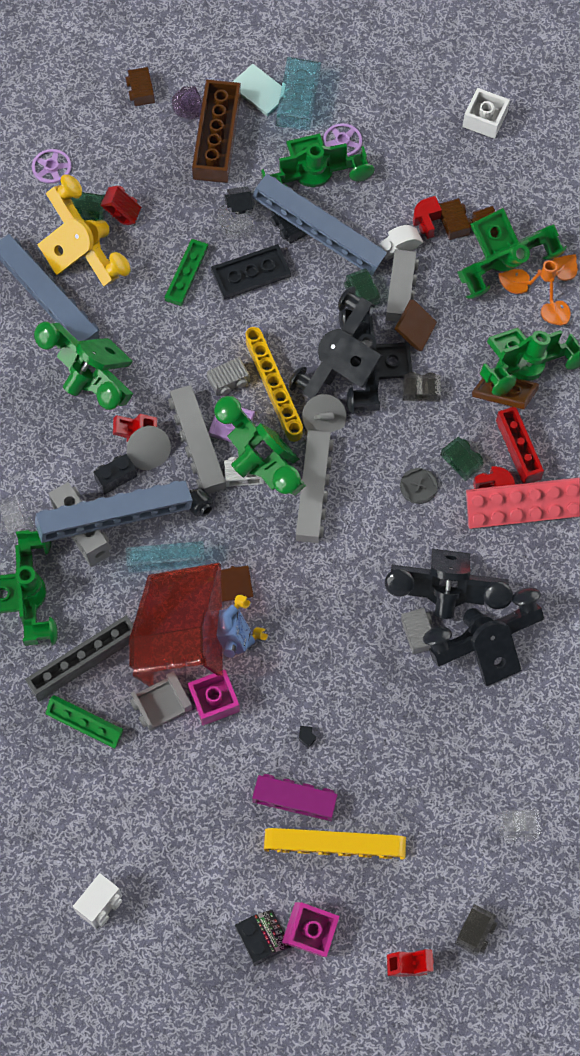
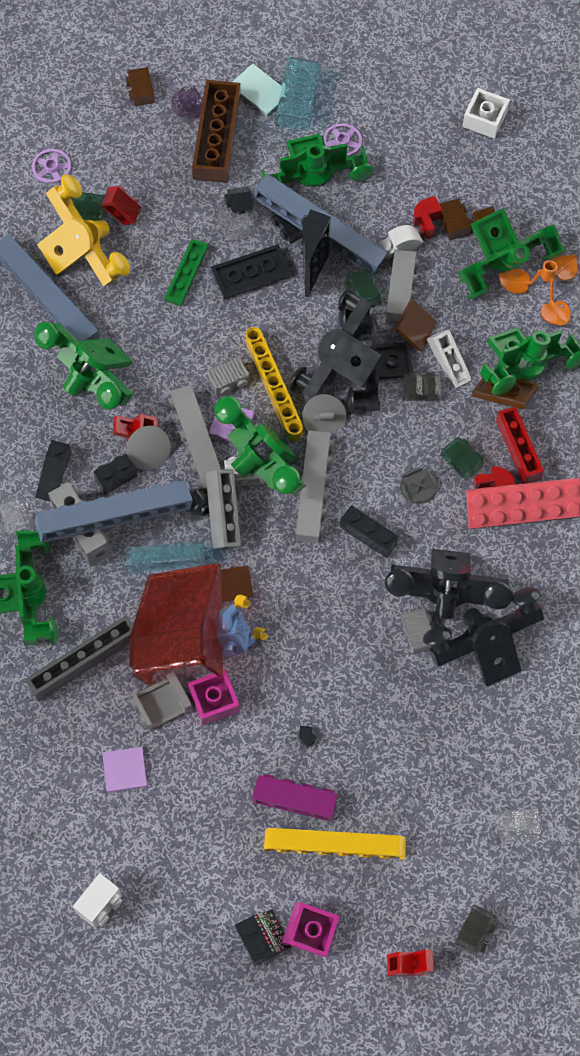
(53, 468): none -> black slope
(84, 721): green plate -> none
(124, 769): none -> lavender tile
(223, 508): none -> light grey brick
(315, 246): none -> black slope
(369, 531): none -> black brick
(449, 357): none -> white slope

